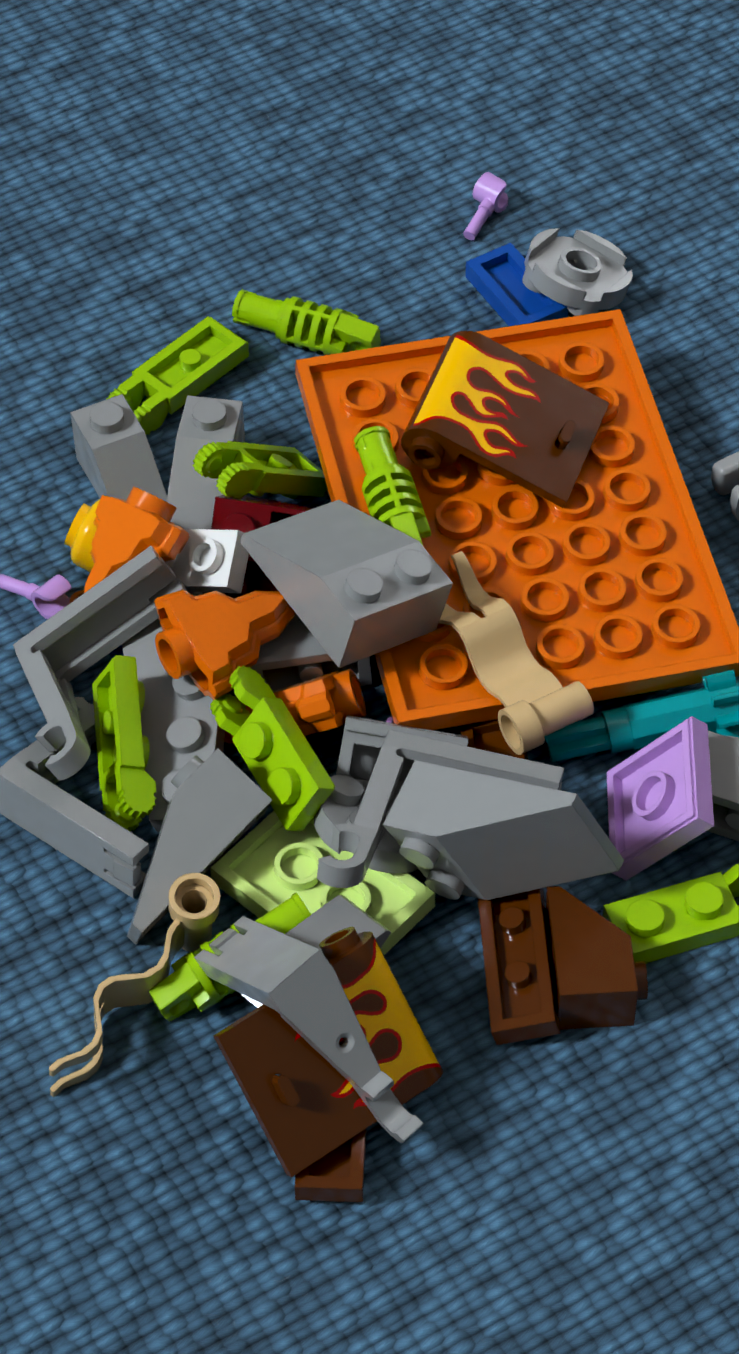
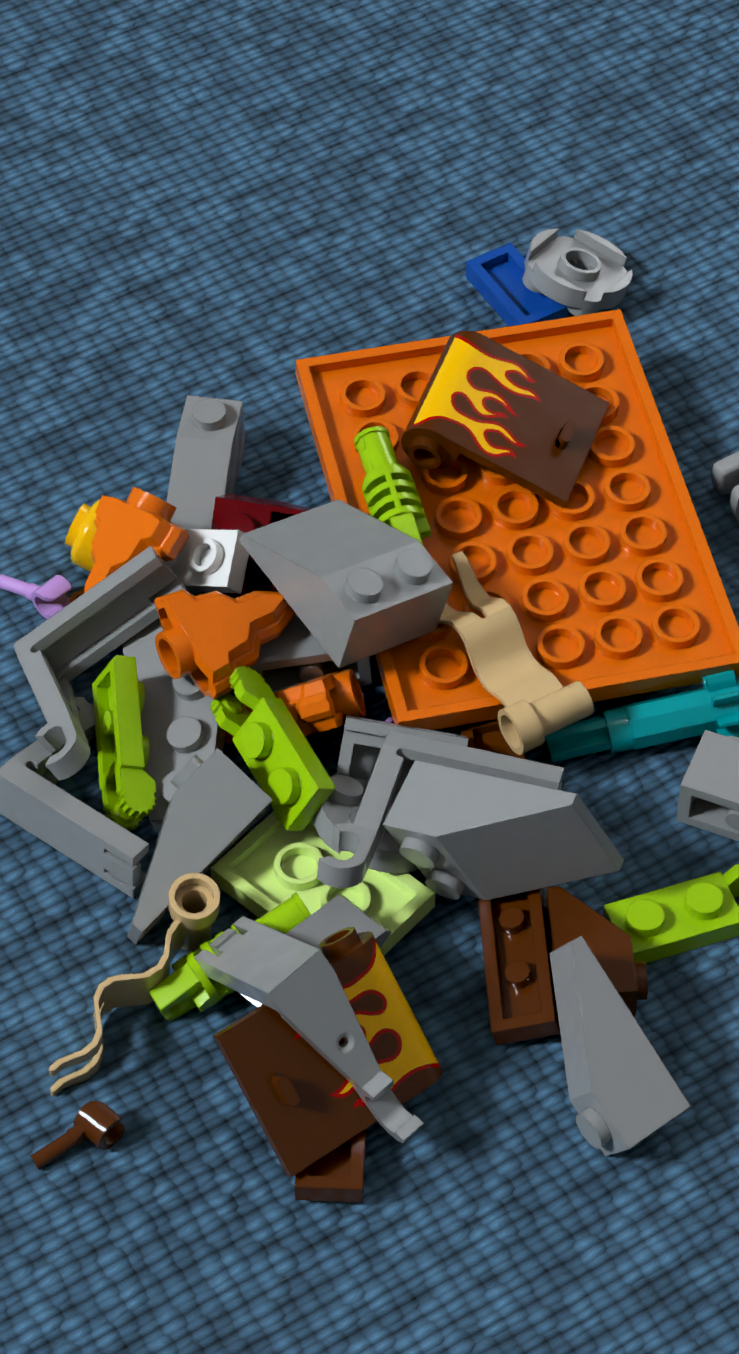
(93, 1122): none -> reddish brown hand
(115, 450): light grey slope -> none
(181, 370): lime hinge -> none
(259, 470): lime hinge -> none
(306, 323): lime hinge -> none
(491, 195): lavender hand -> none
(608, 1061): none -> light grey slope
(660, 797): lavender tile -> none

